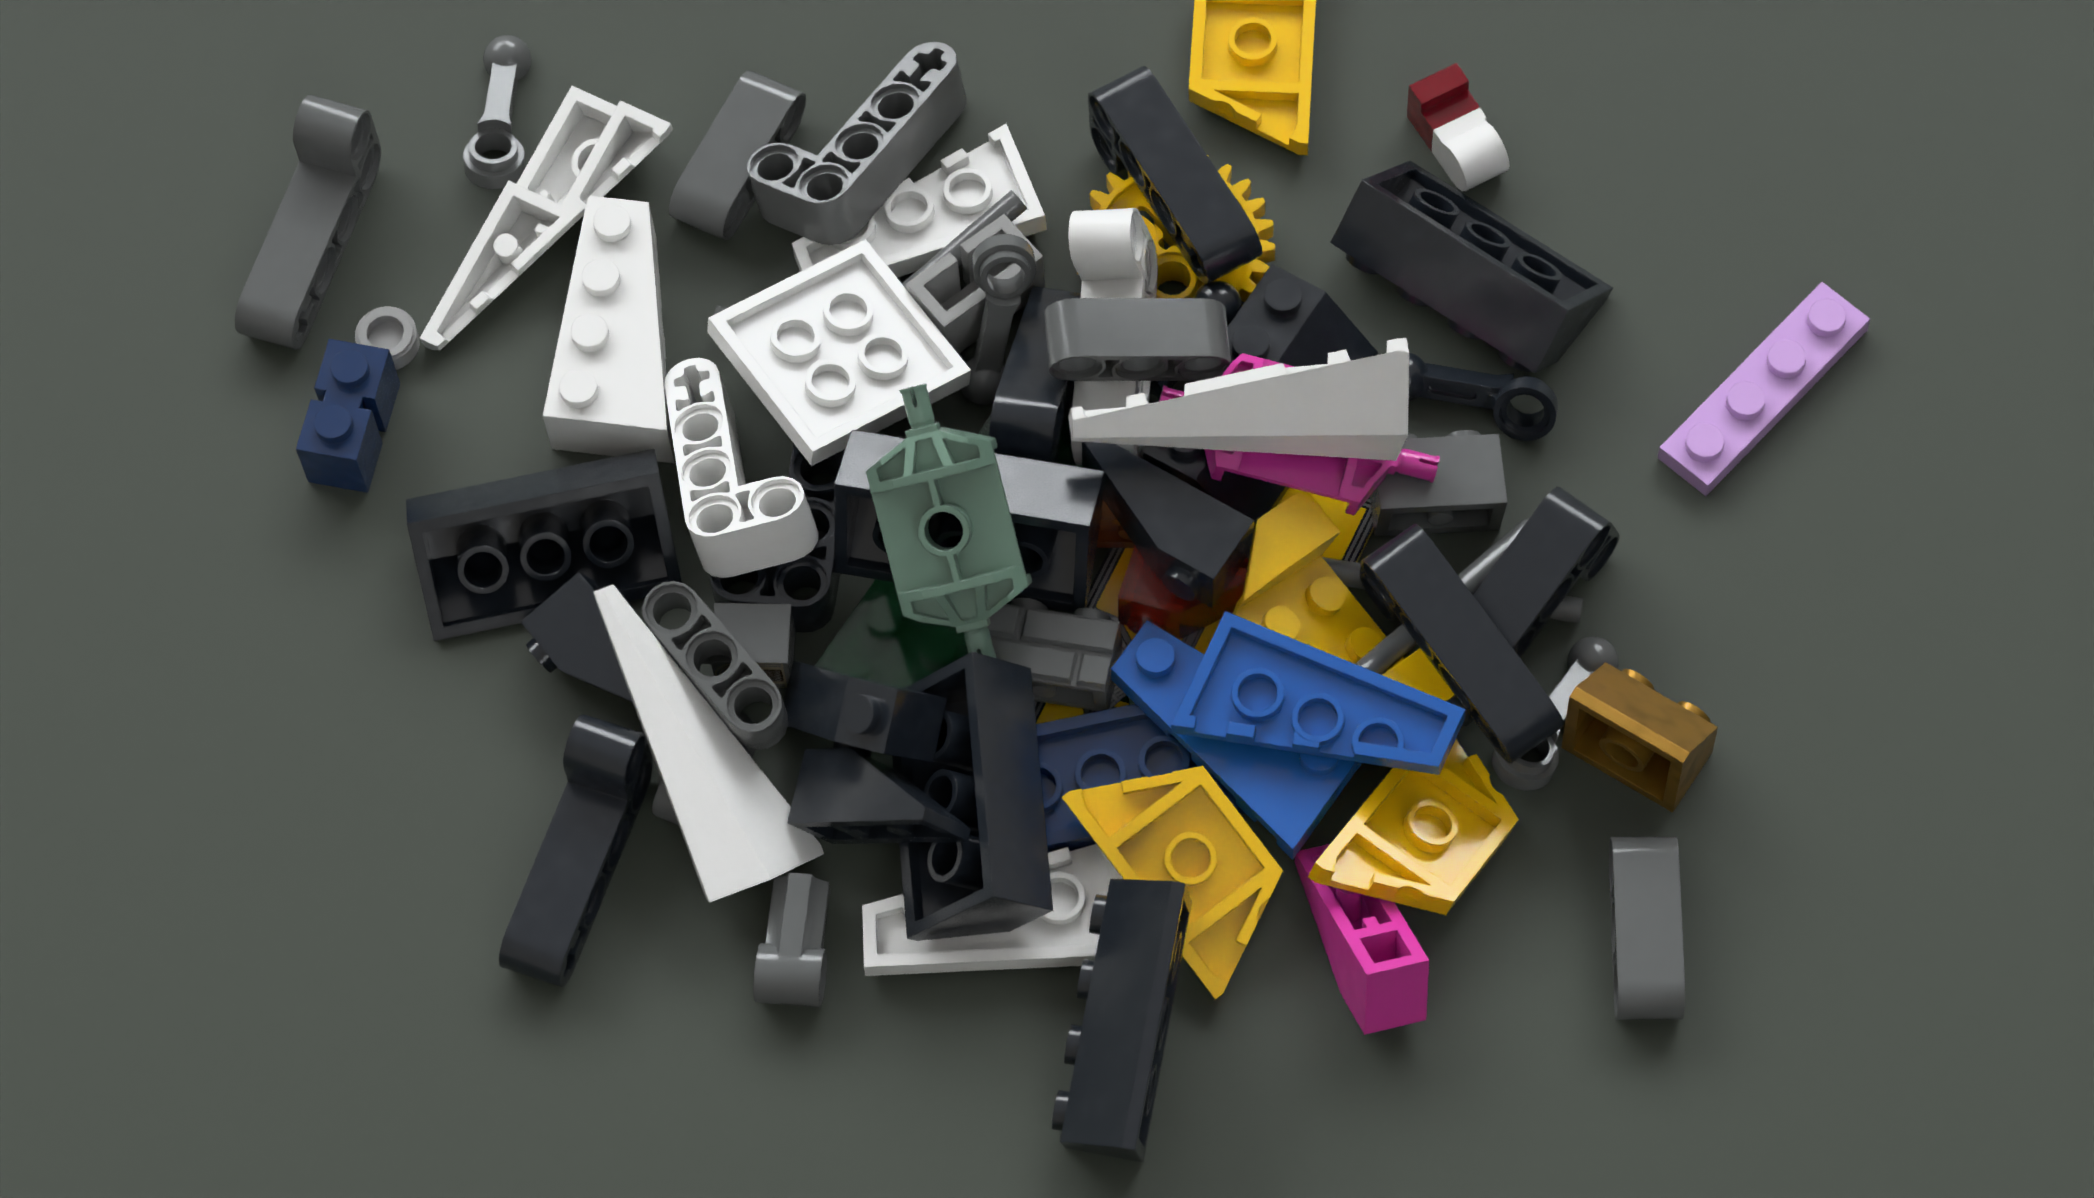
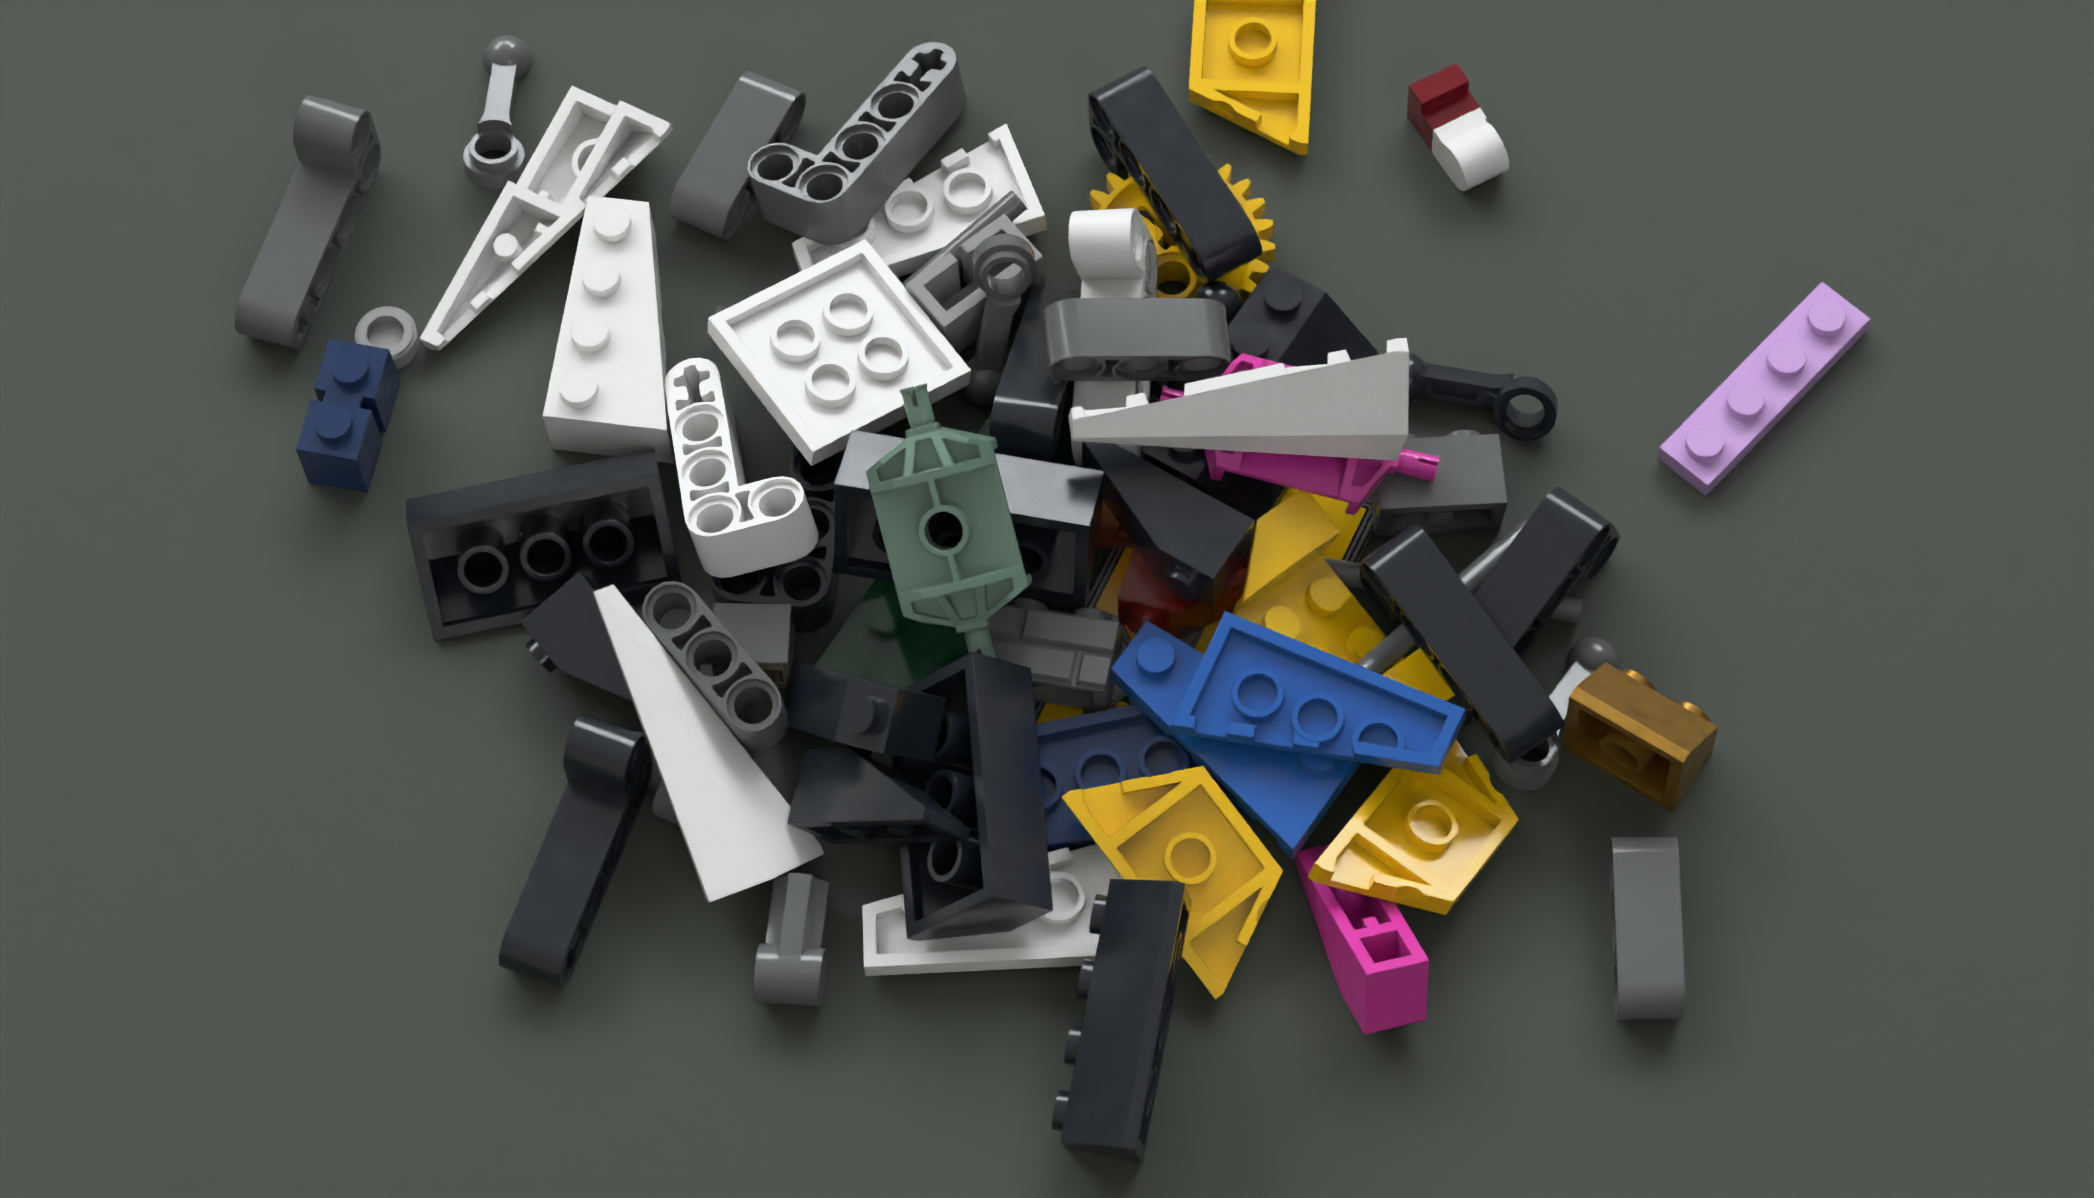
(1469, 266): black slope -> none

